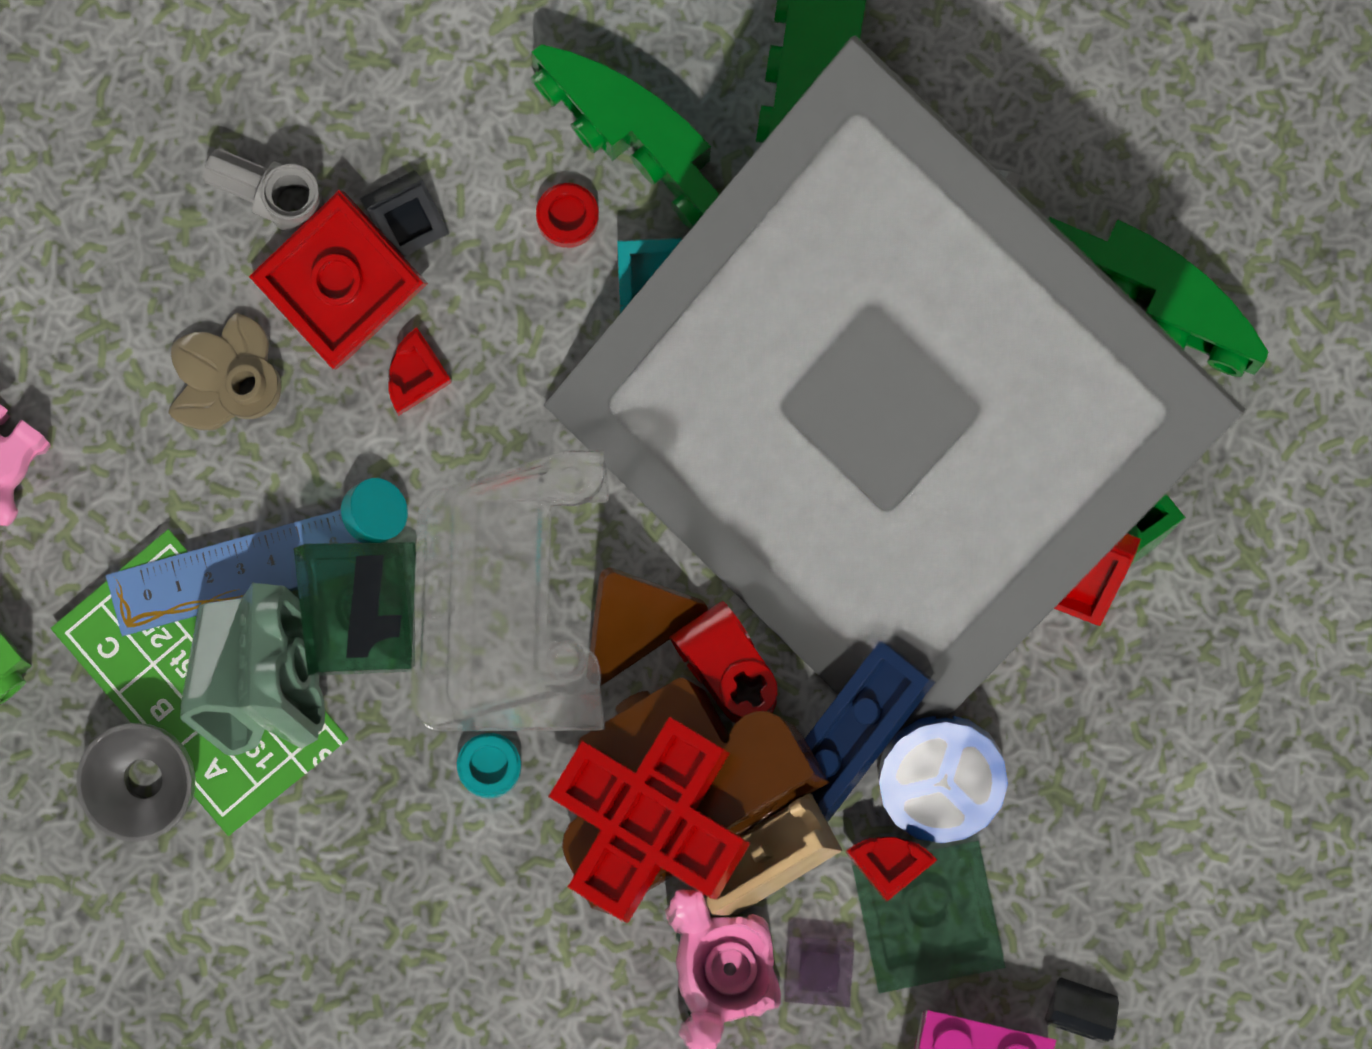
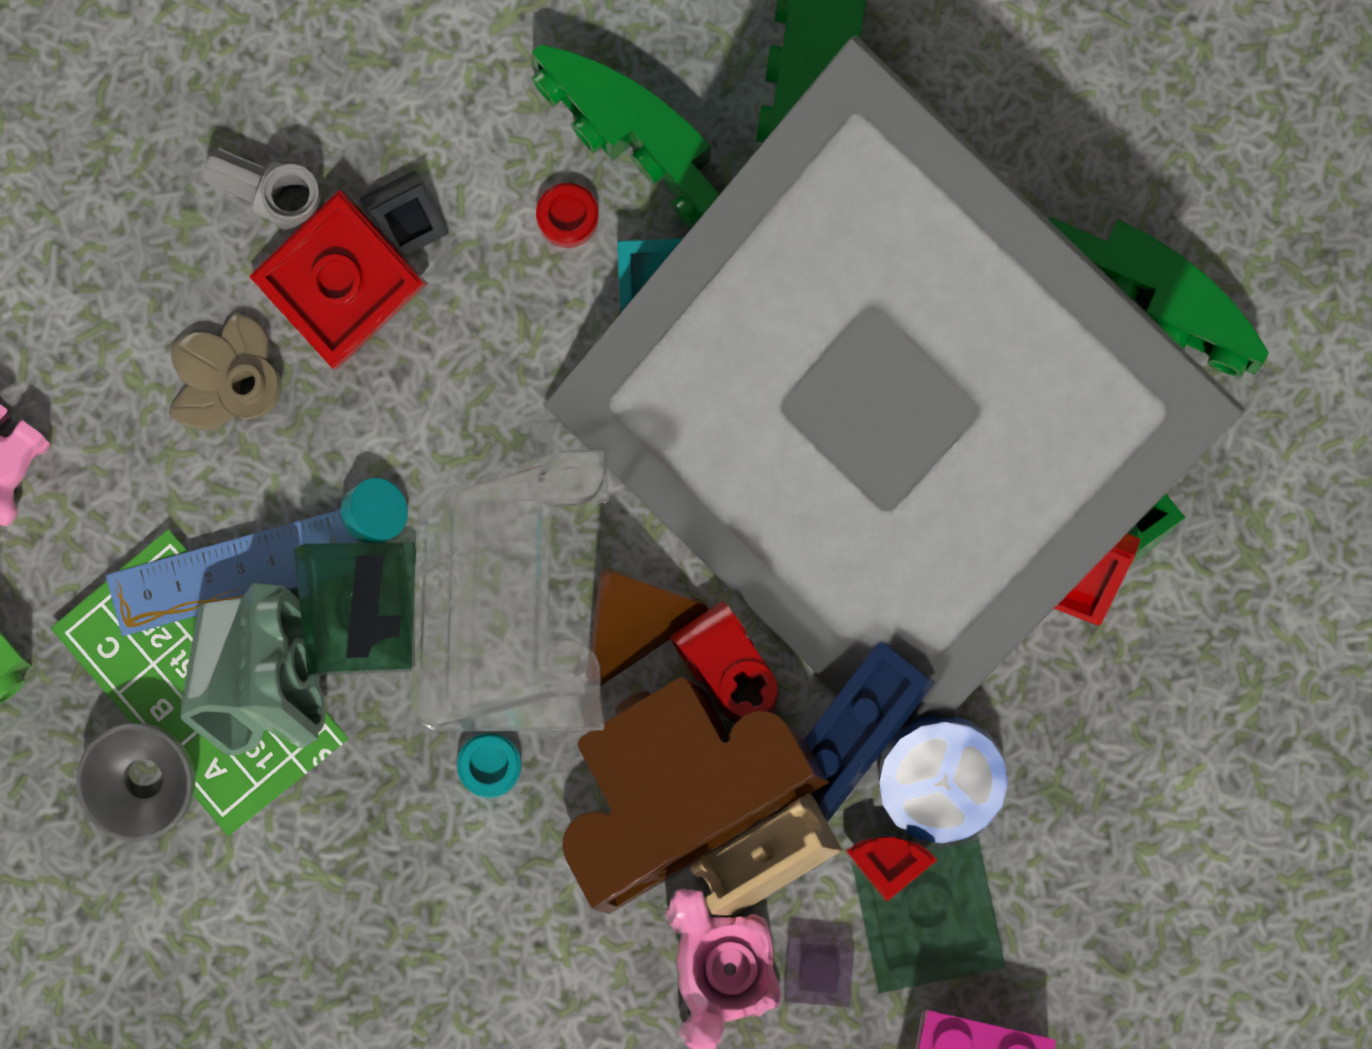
(414, 373): red tile -> none
(649, 820): red plate -> none
(1083, 1010): black slope -> none

